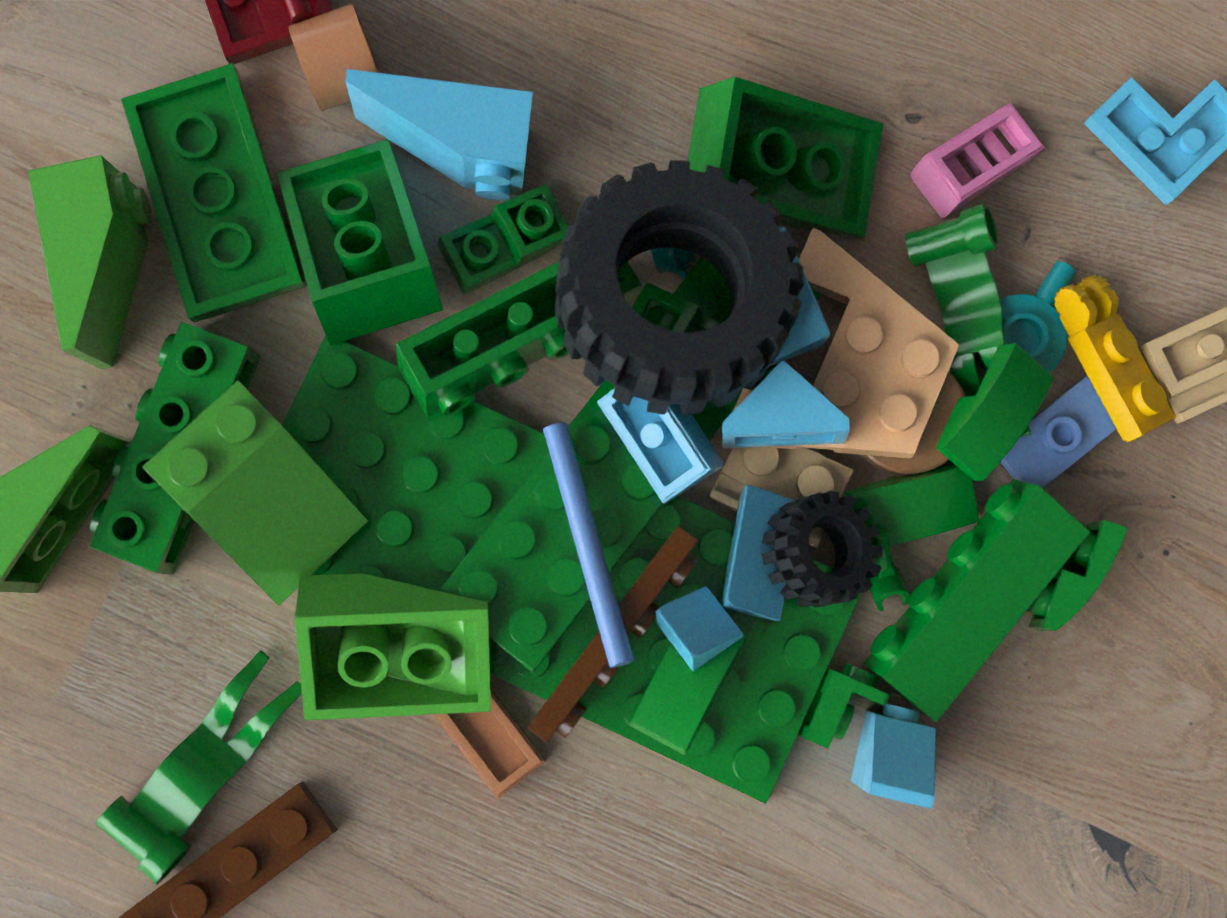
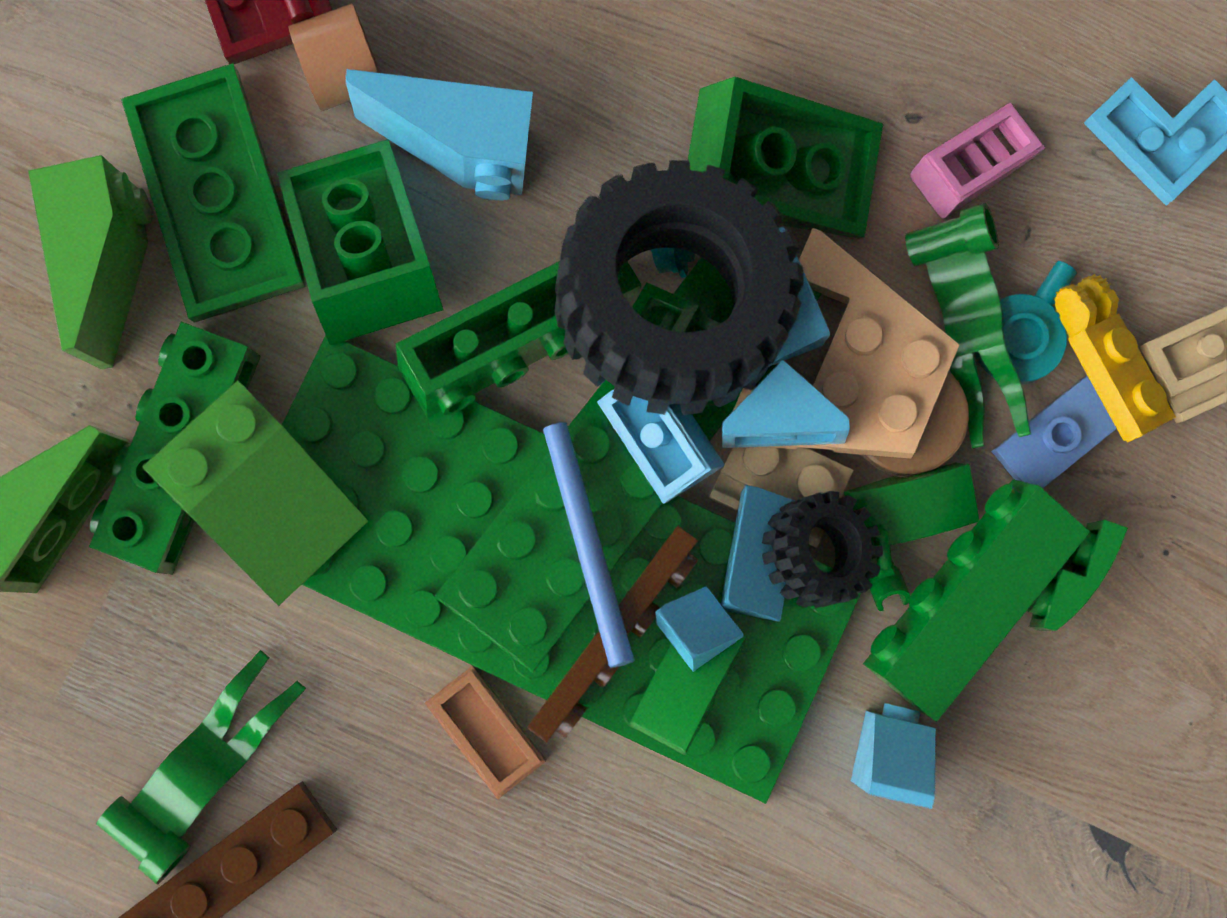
(389, 649): bright green slope -> none
(504, 240): green slope -> none
(830, 712): green bracket -> none
(991, 422): green slope -> none

